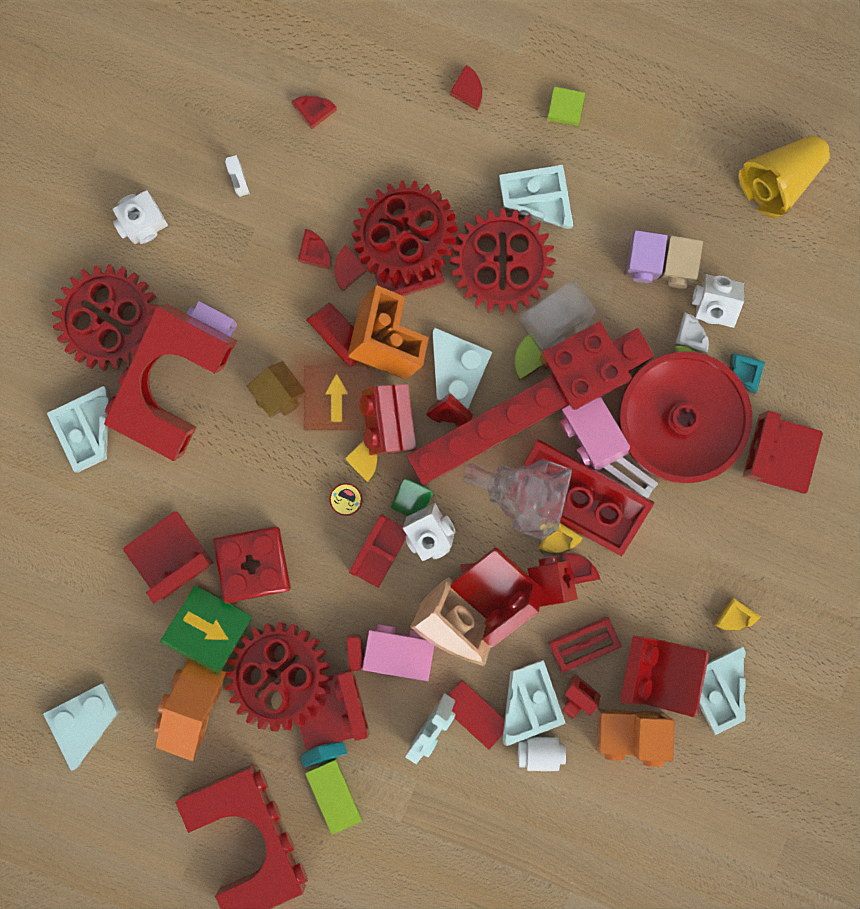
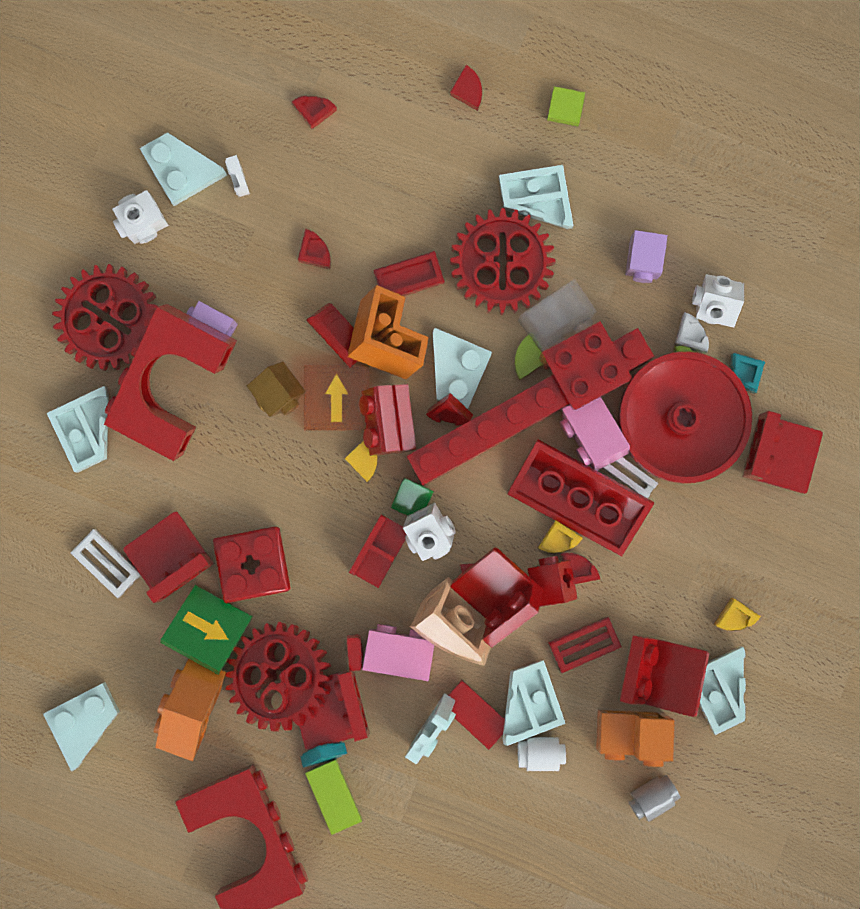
(123, 561): none -> white tile
(180, 167): none -> light aqua wing
(346, 499): tile -> none
(347, 268): red tile -> none
(390, 256): red gear -> none
(526, 494): clear brick -> none
(580, 697): red tile -> none
(654, 798): none -> light grey brick
(681, 261): tan brick -> none
(783, 174): yellow cone -> none

